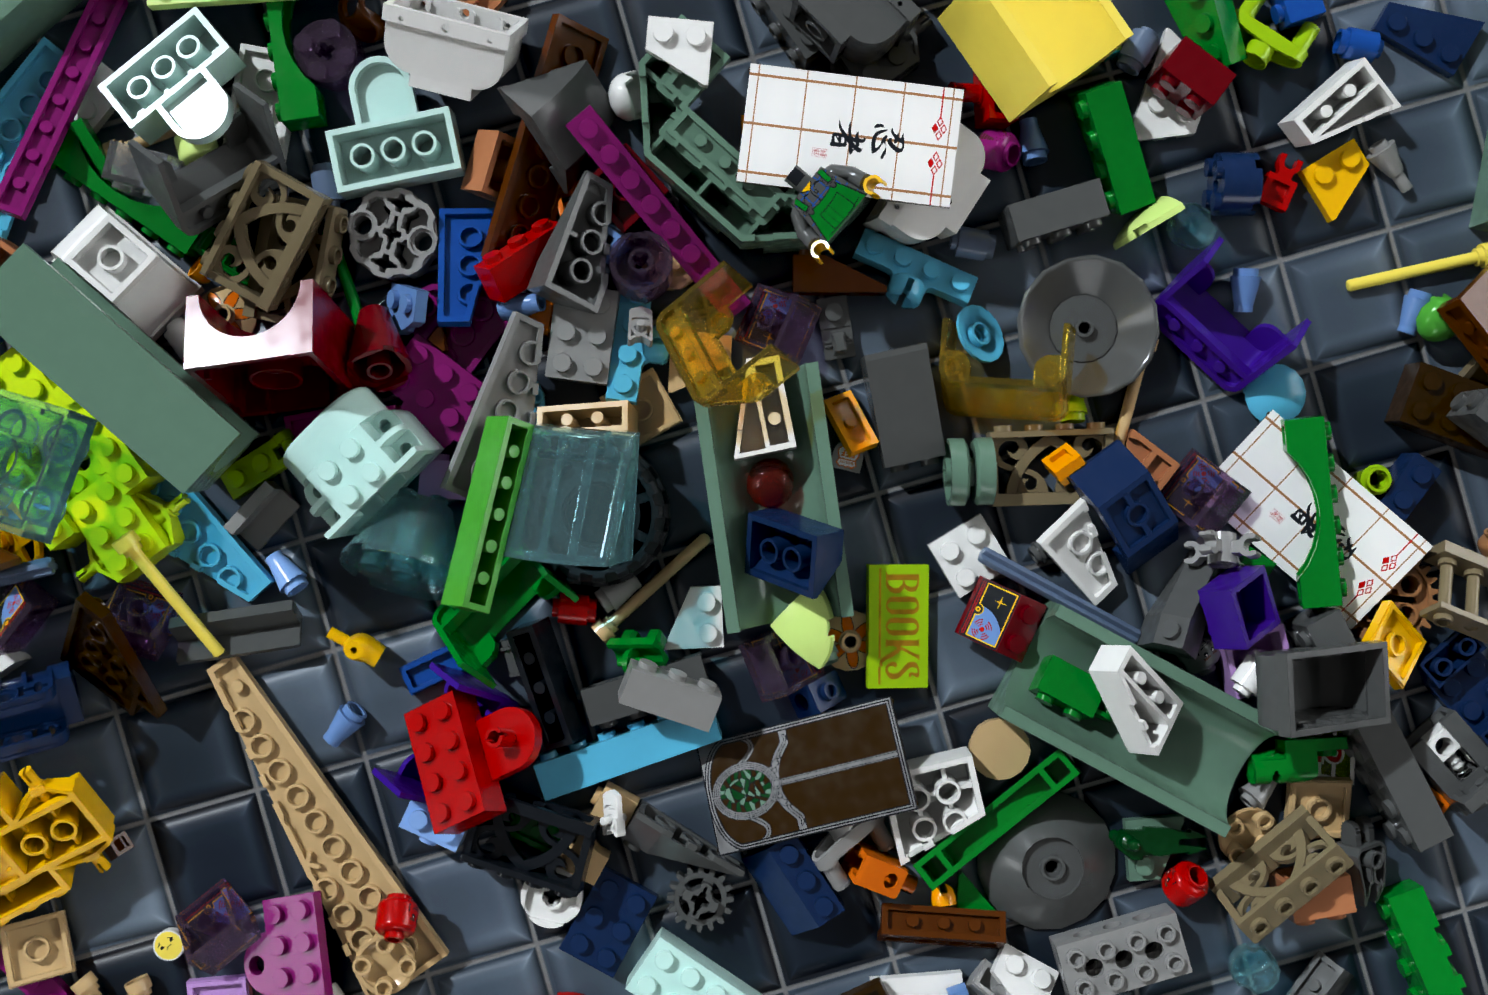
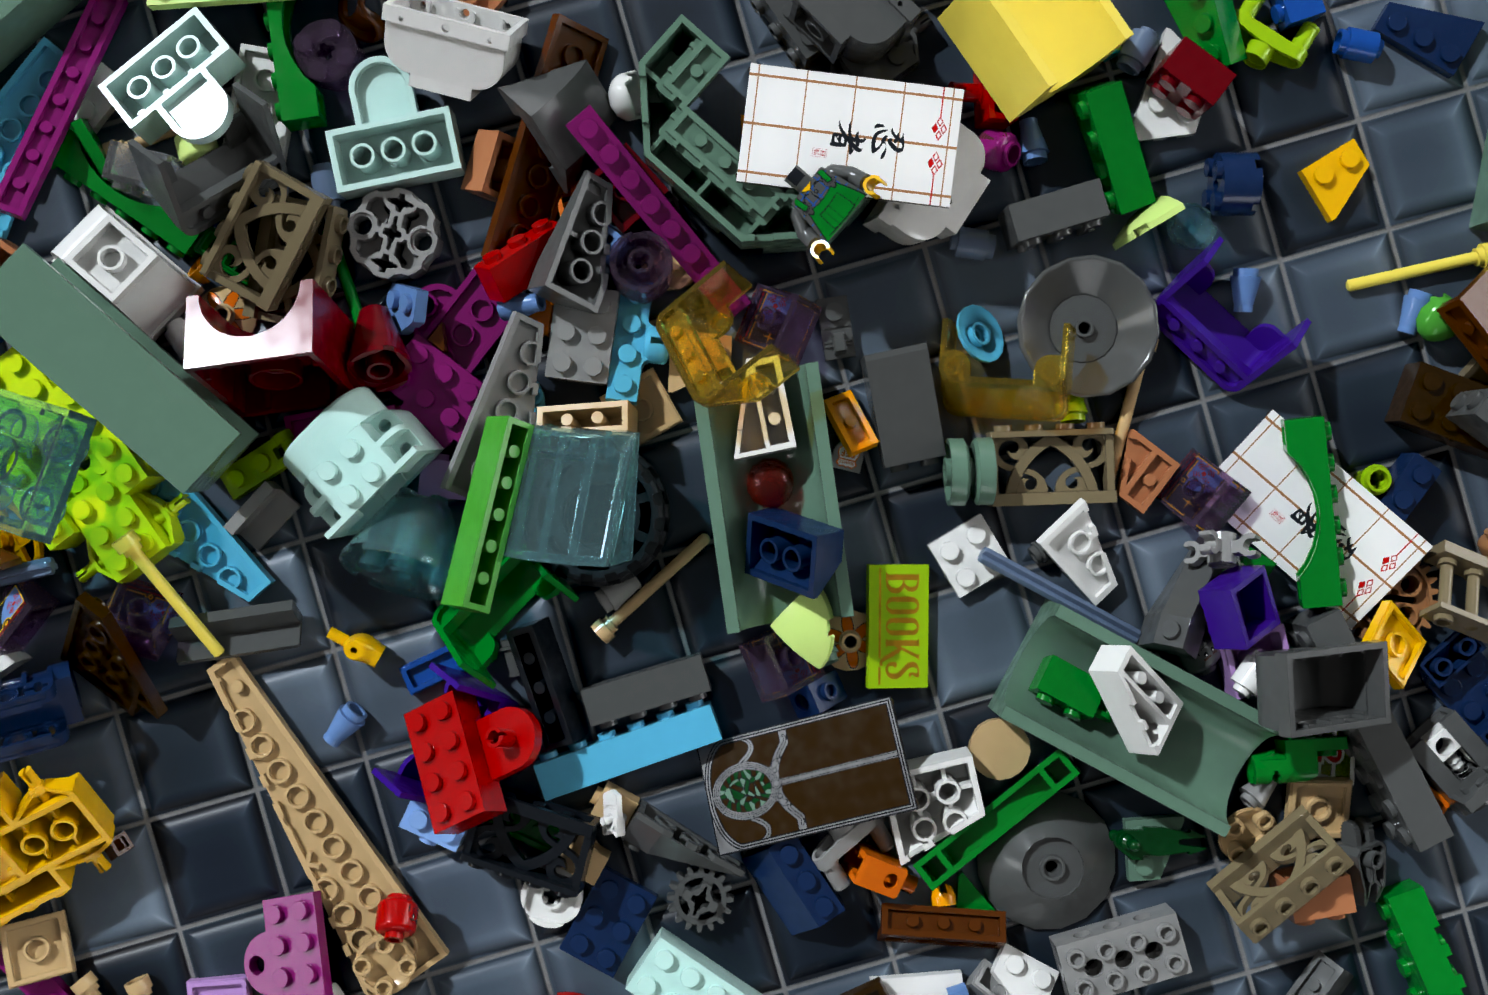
(168, 944): light yellow tile -> none
(216, 928): clear purple slope -> none
(287, 575): light blue cone -> none
(459, 249): blue wing -> none
(574, 613): red brick -> none
(635, 647): green hips -> none
(640, 326): light grey piece -> none
(670, 694): light grey brick -> none
(682, 45): white wing -> none
(699, 620): white wing -> none
(830, 278): reddish brown slope -> none
(913, 272): medium azure plate -> none
(1000, 619): slope -> none
(1063, 463): light orange tile -> none
(1127, 504): dark blue slope -> none
(1185, 883): red head -> none
(1254, 967): clear light blue hair -> none
(1276, 389): medium azure dish -> none
(1278, 186): red plate -> none
(1342, 101): white wedge -> none
(1387, 159): light grey cone -> none

